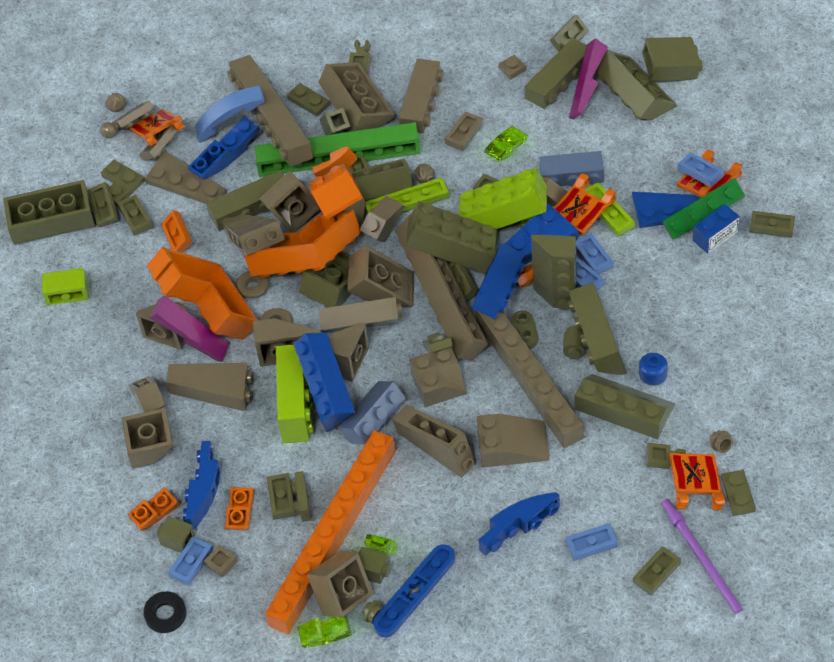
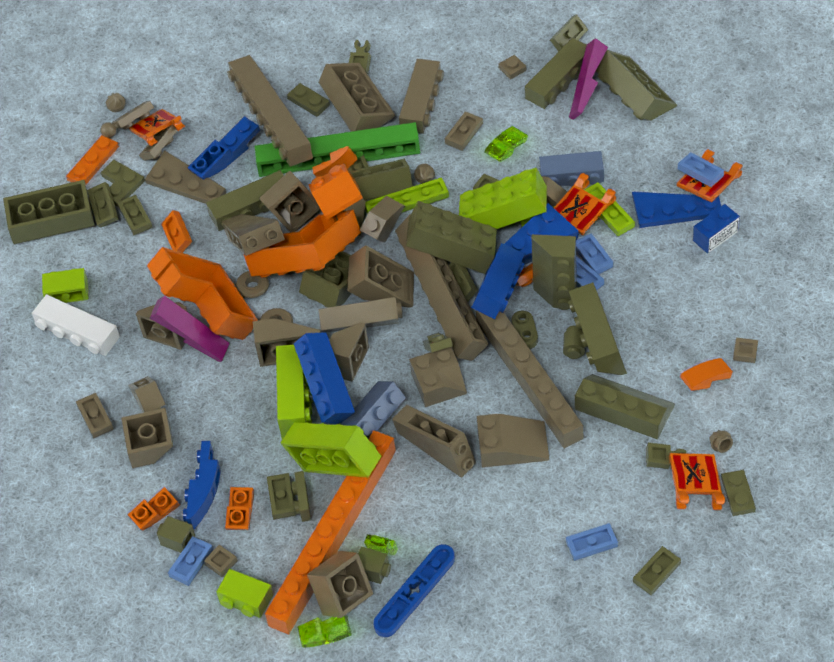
(75, 325): none -> white brick
(93, 160): none -> orange plate
(94, 415): none -> dark tan plate
(158, 600): black tyre -> none
(212, 383): dark tan slope -> none
(226, 107): medium blue slope -> none
(244, 593): none -> lime brick
(331, 449): none -> lime brick
(335, 122): olive brick -> none
(371, 610): olive plate -> none
(524, 515): blue slope -> none
(653, 369): blue head -> none
(671, 58): olive brick -> none
(678, 521): medium lavender bar -> none
(698, 210): green plate -> none
(703, 374): none -> orange slope
(745, 350): none -> dark tan plate
(772, 224): olive plate -> none

